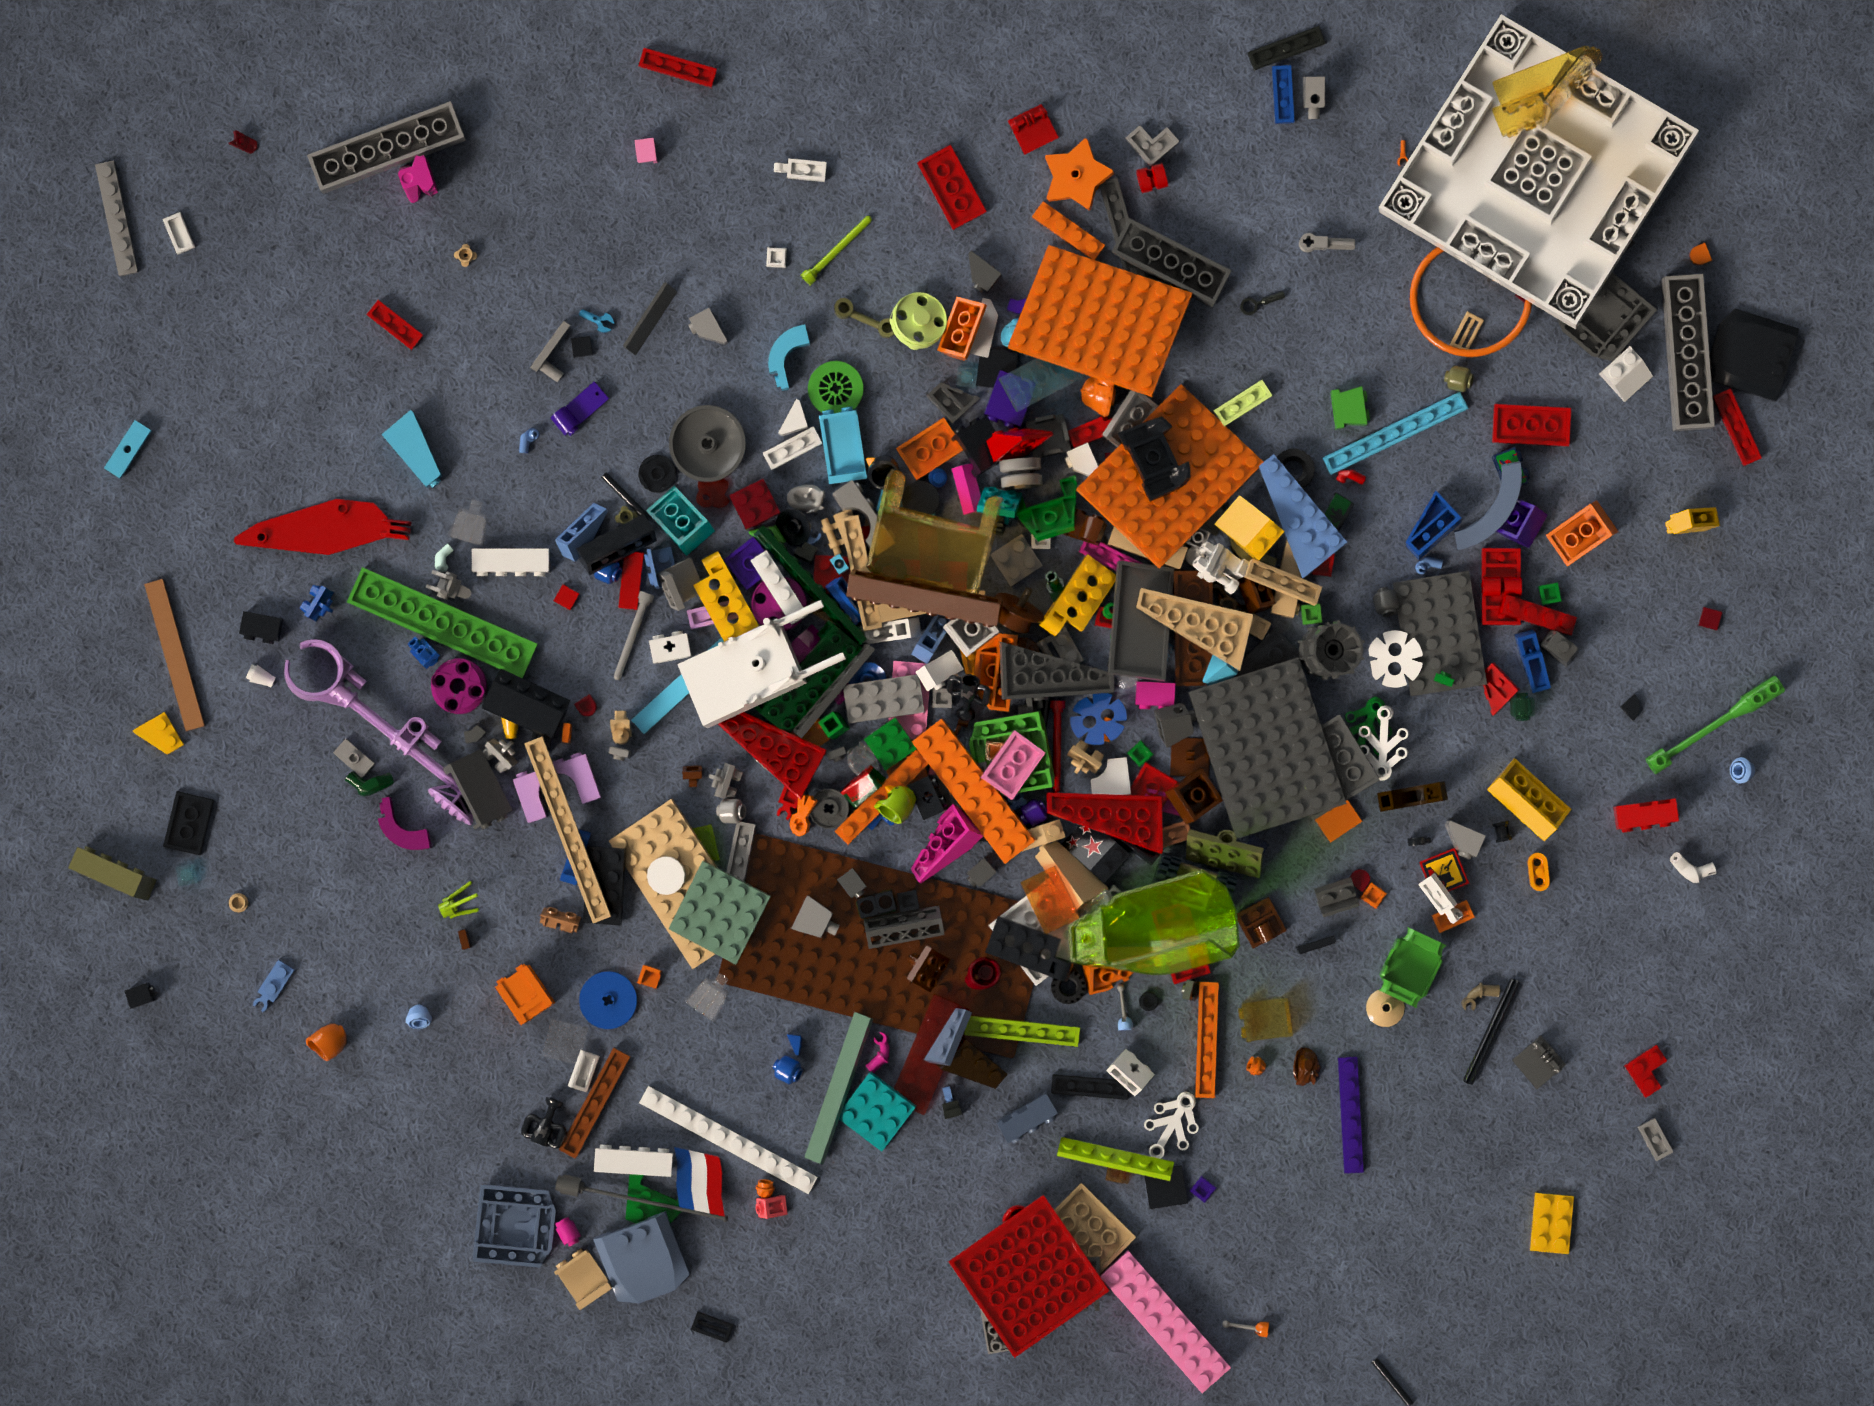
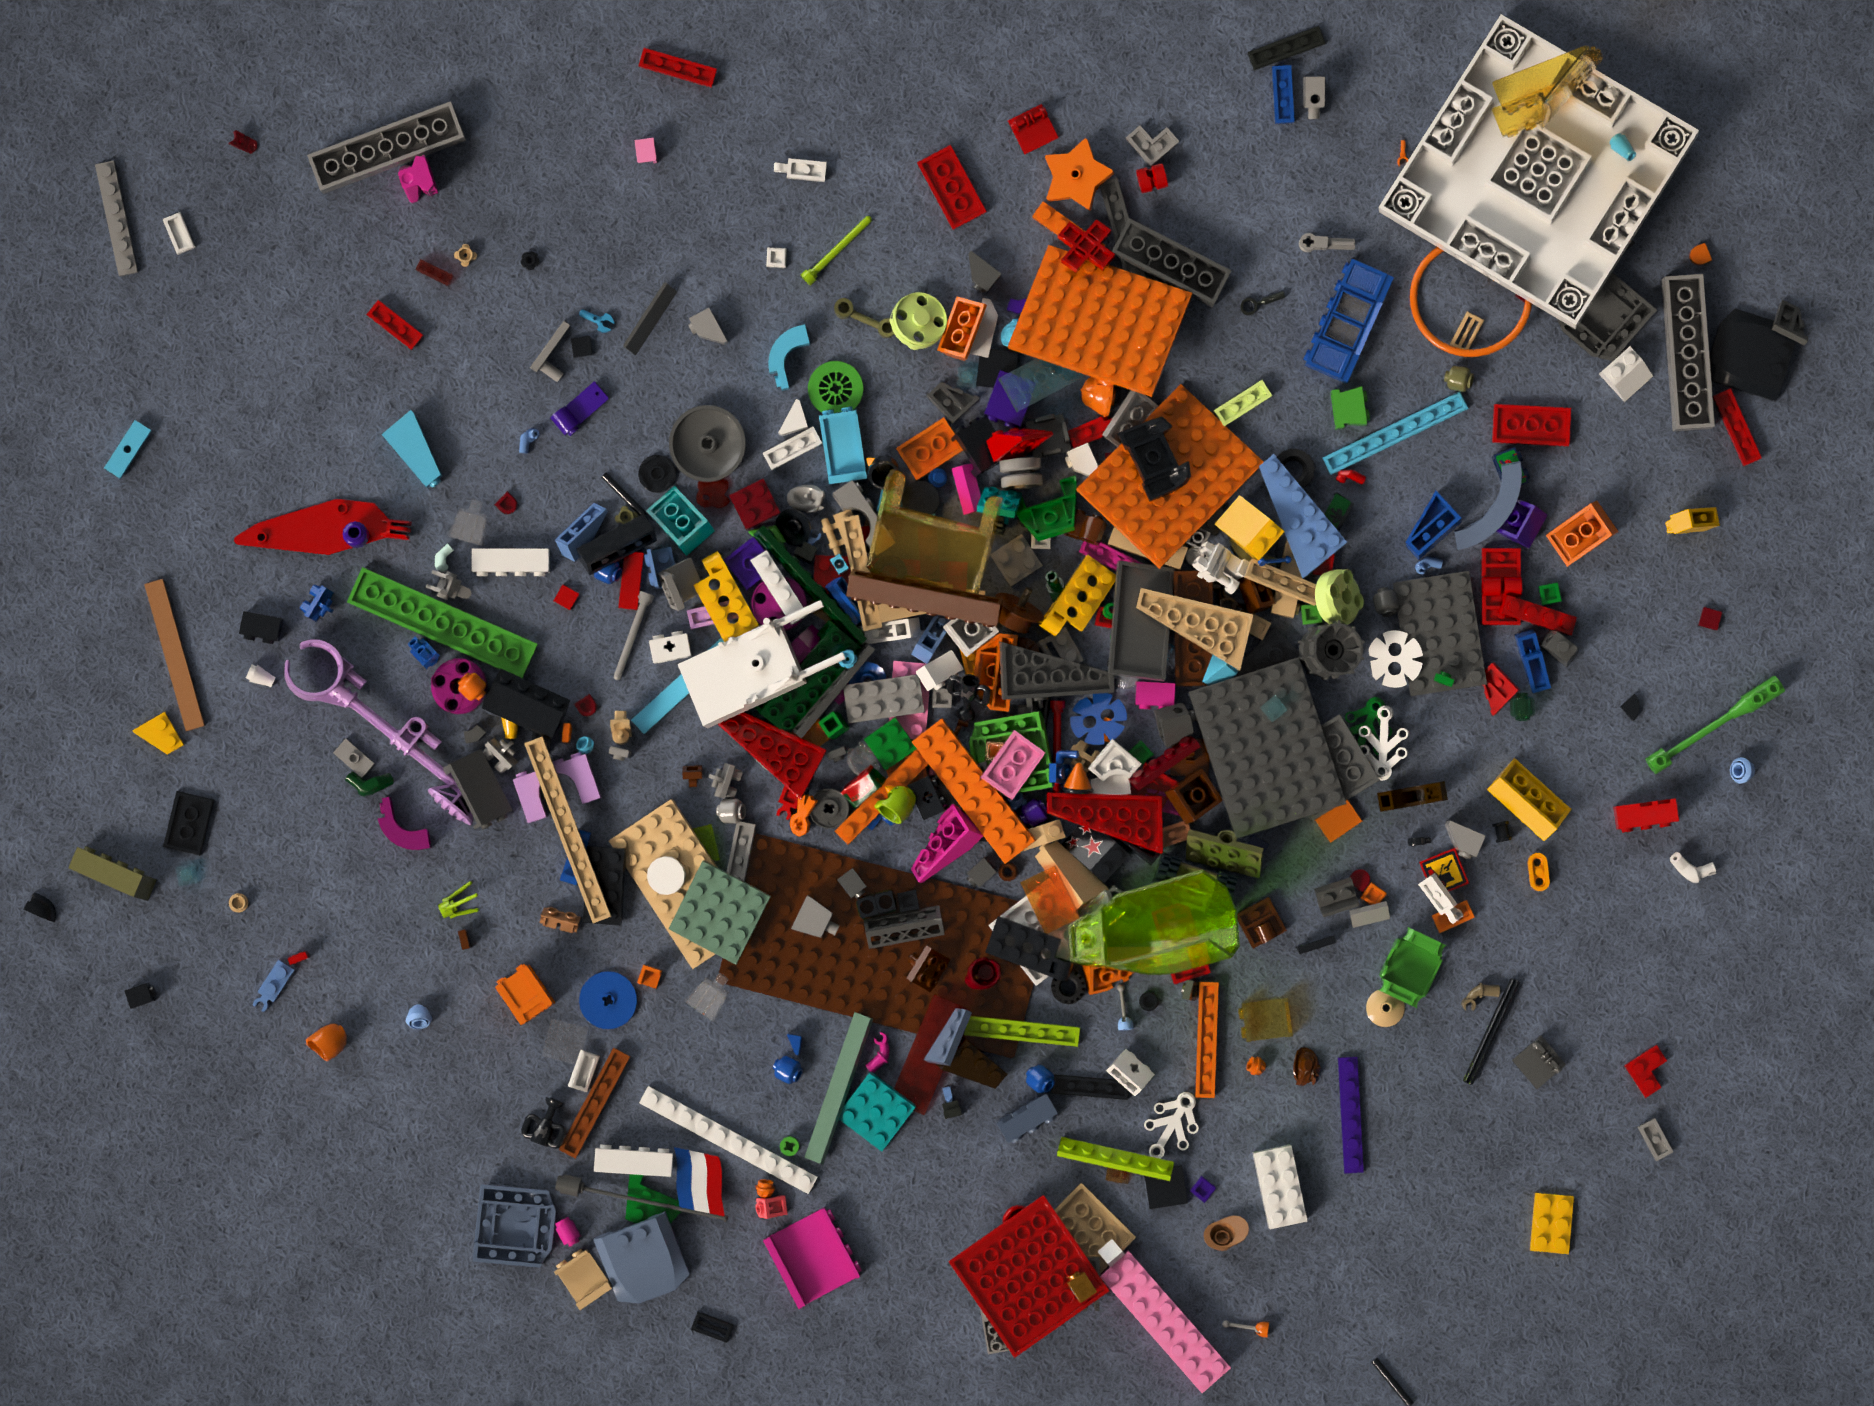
(41, 907): none -> black brick
(298, 957): none -> red tile
(350, 532): none -> dark purple head
(434, 272): none -> clear red piece
(472, 686): none -> orange head
(507, 504): none -> dark red tile
(529, 265): none -> black plate
(585, 745): none -> medium azure plate
(789, 1143): none -> bright green wheel
(812, 1257): none -> dark pink panel
(852, 659): none -> medium azure plate
(1008, 865): none -> reddish brown plate
(1040, 1079): none -> blue head
(1059, 771): none -> blue plate
(1077, 781): none -> orange hat
(1081, 1286): none -> pearl gold brick
(1086, 246): none -> red plate
(1111, 1253): none -> white tile
(1114, 761): none -> white tile
(1164, 762): none -> dark red plate
(1226, 1233): none -> medium nougat piece
(1273, 708): none -> clear light blue plate
(1279, 1186): none -> white brick
(1287, 559): none -> blue hinge
(1338, 596): none -> yellowish green piece
(1348, 320): none -> blue window
(1369, 914): none -> light grey tile
(1622, 146): none -> medium azure cone
(1789, 322): none -> dark grey wing

